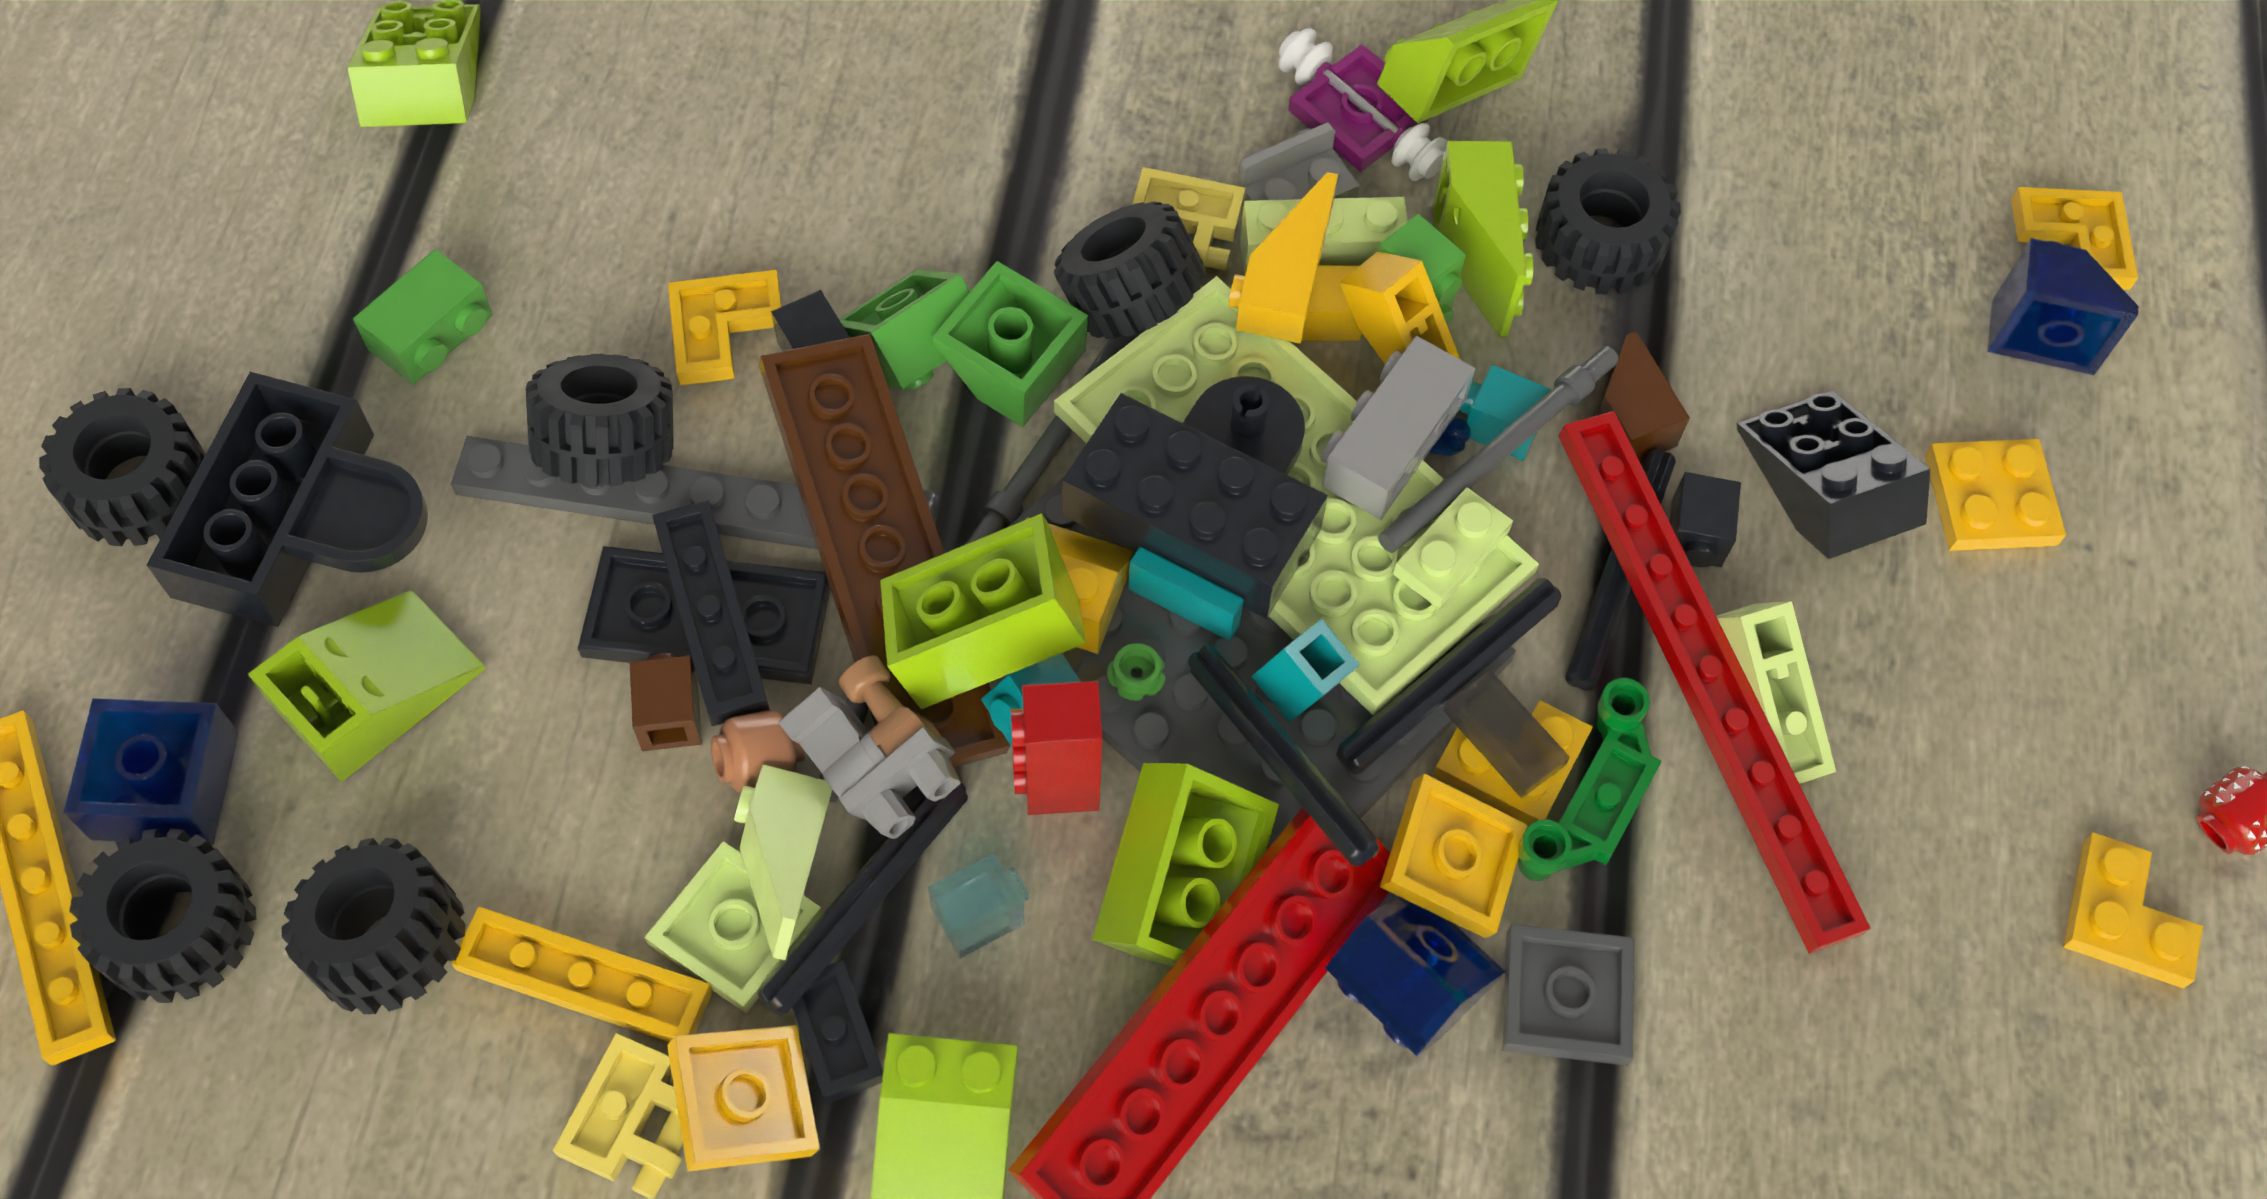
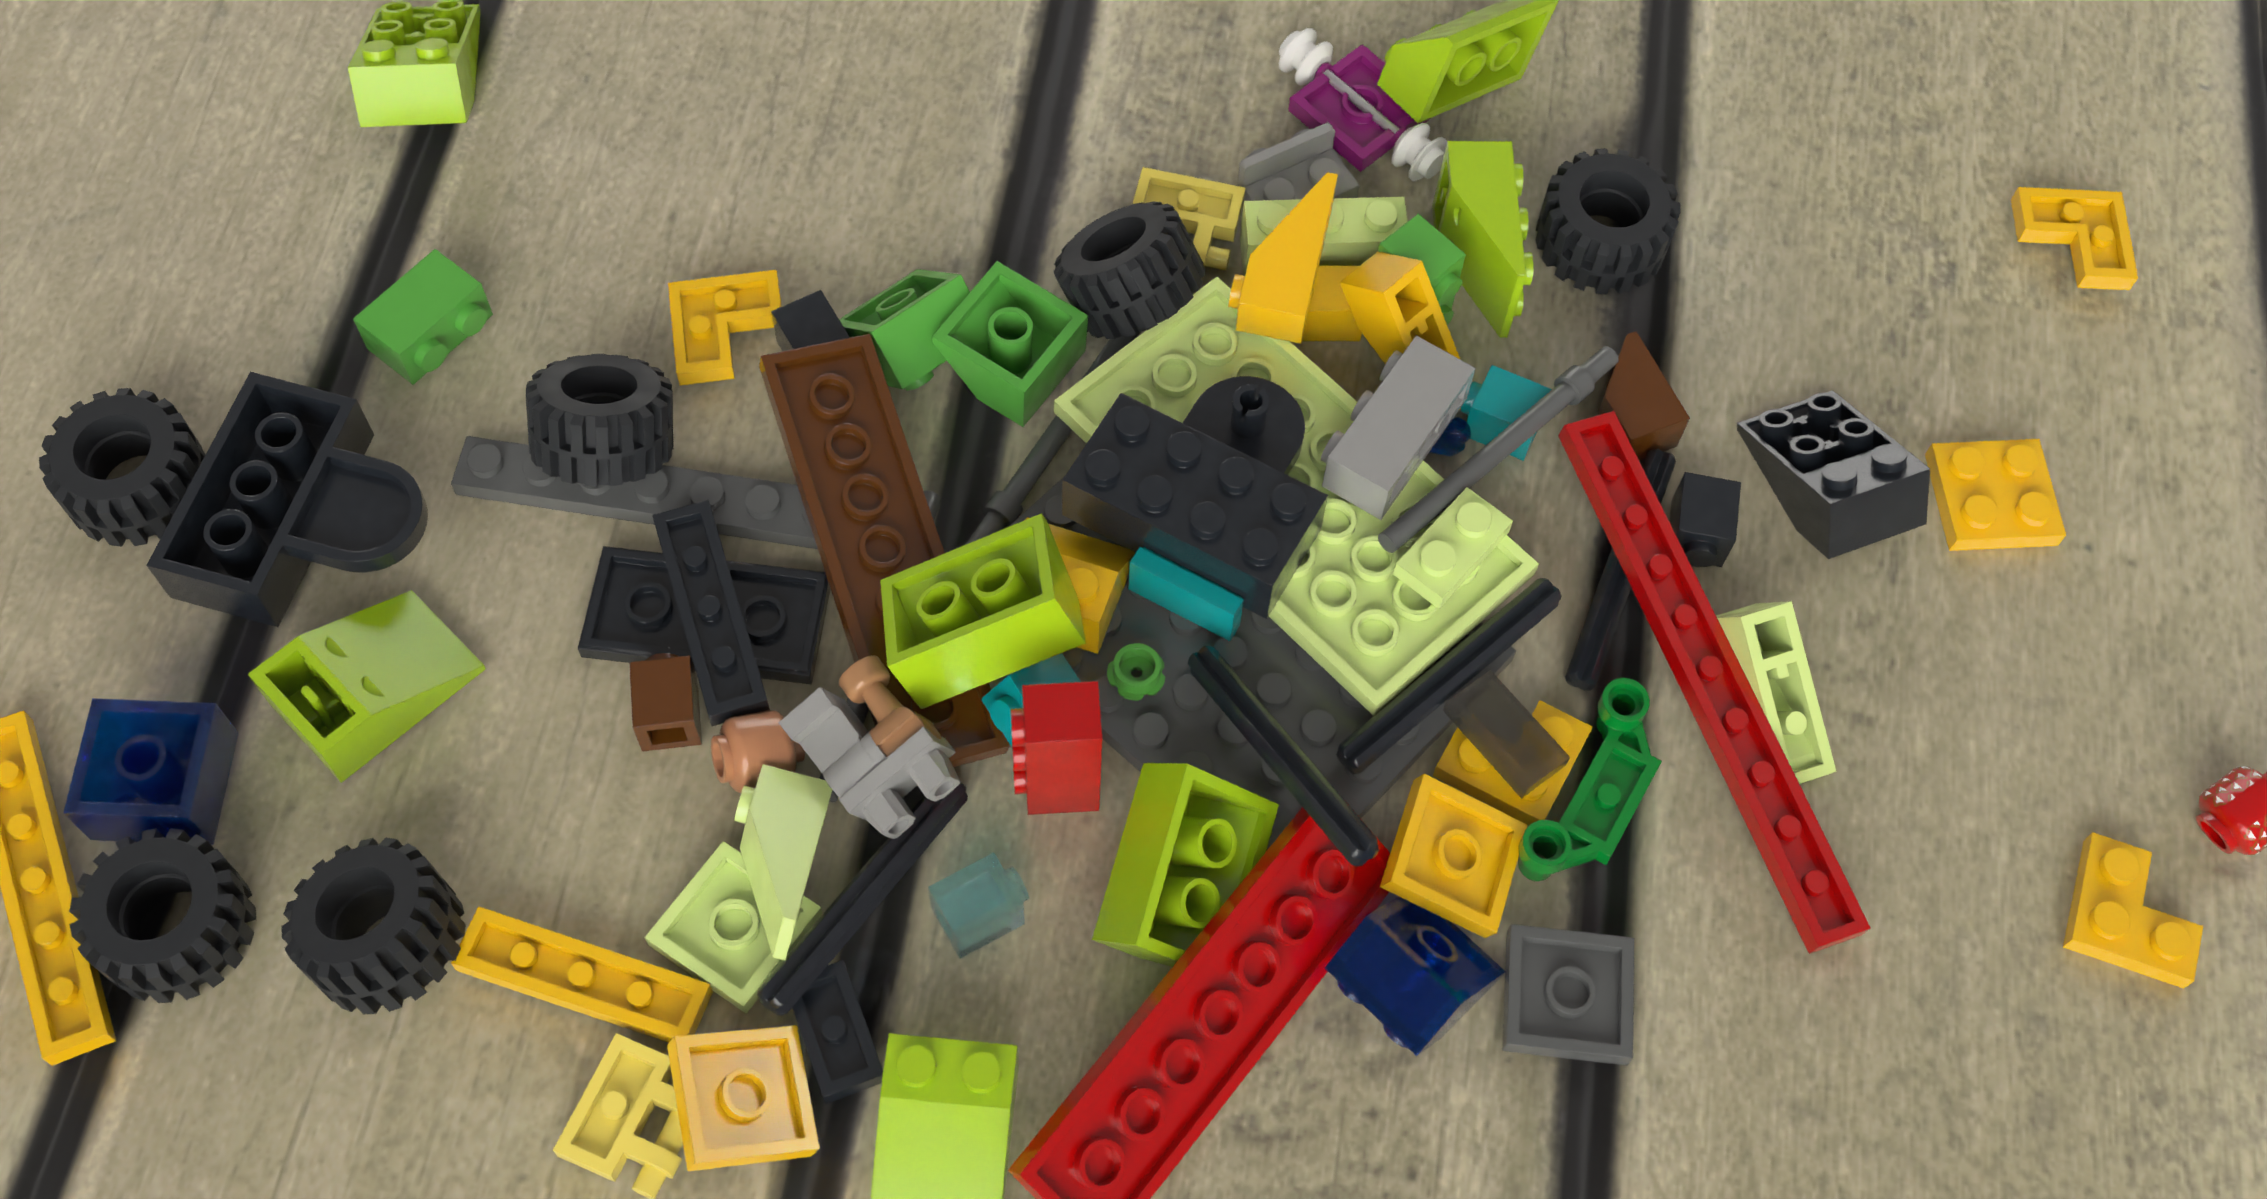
(1305, 670): teal brick -> none
(2059, 309): clear blue slope -> none

